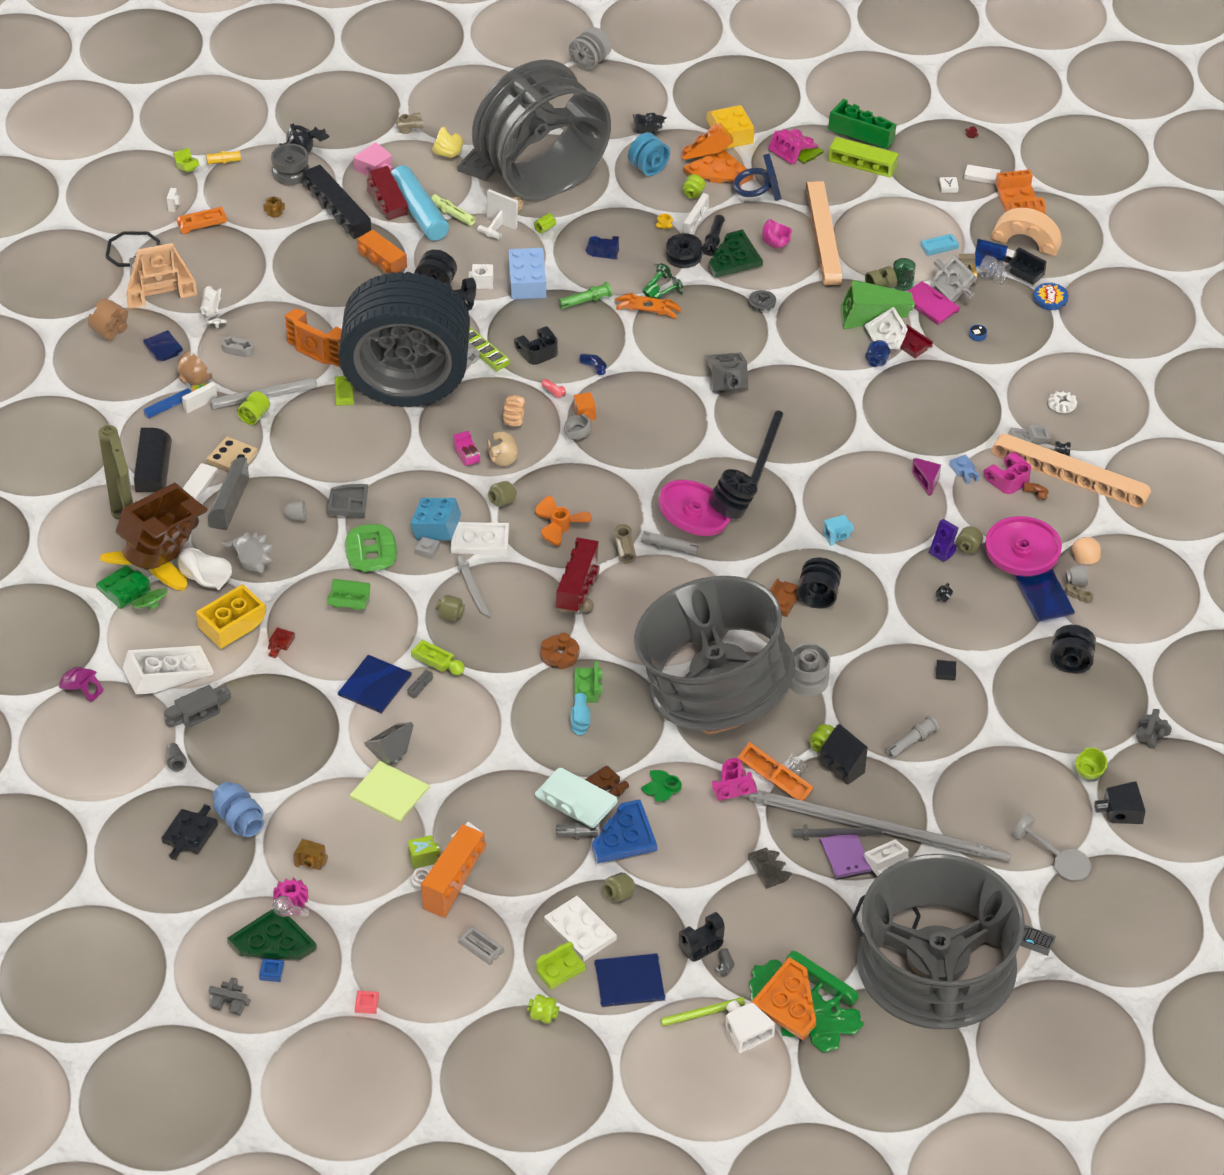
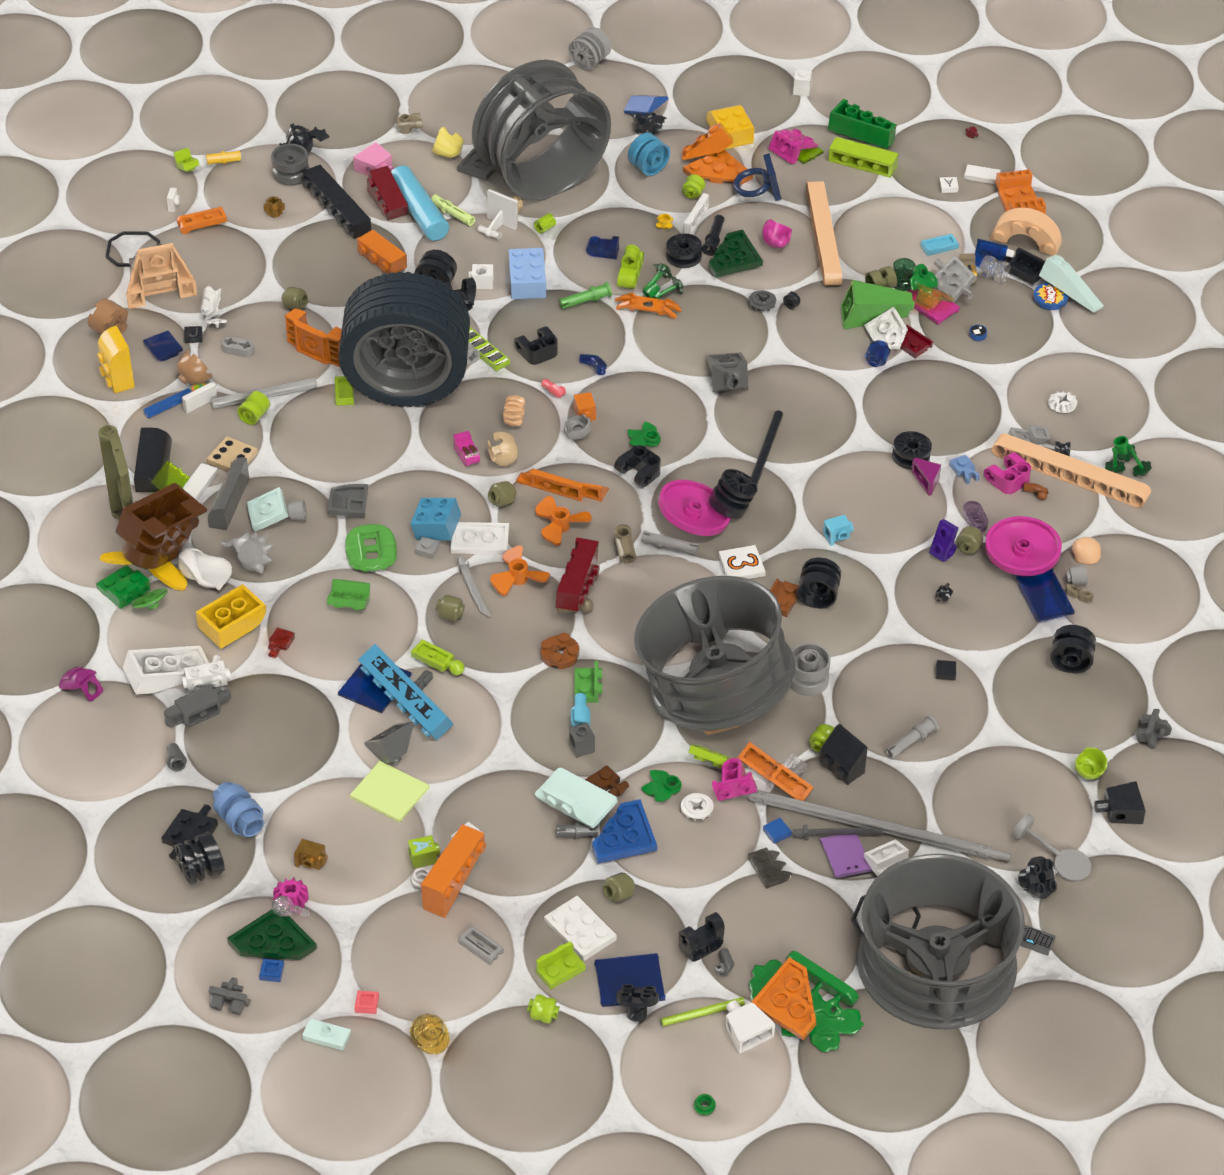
(115, 360): none -> yellow brick
(169, 474): none -> clear neon green piece
(193, 334): none -> black tile
(204, 856): none -> black wheel
(207, 674): none -> white brick
(267, 509): none -> light aqua tile
(294, 298): none -> olive head
(326, 1034): none -> light aqua plate
(406, 692): none -> dark azure brick
(430, 1033): none -> clear yellow piece
(518, 572): none -> orange piece
(562, 486): none -> orange wedge
(581, 740): none -> dark grey brick
(630, 267): none -> lime piece
(637, 1000): none -> black plate
(643, 460): none -> black piece
(644, 104): none -> slope
(646, 437): none -> green plate
(695, 800): none -> white gear
(702, 753): none -> lime plate
(704, 1099): none -> green plate
(742, 562): none -> white tile
(777, 830): none -> blue tile
(791, 300): none -> black bush
(802, 82): none -> white brick
(910, 446): none -> black wheel
(922, 276): none -> green plate
(930, 298): none -> clear yellow piece
(975, 515): none -> clear purple plate
(1038, 877): none -> black plate
(1065, 278): none -> light aqua wedge
(1125, 451): none -> plant

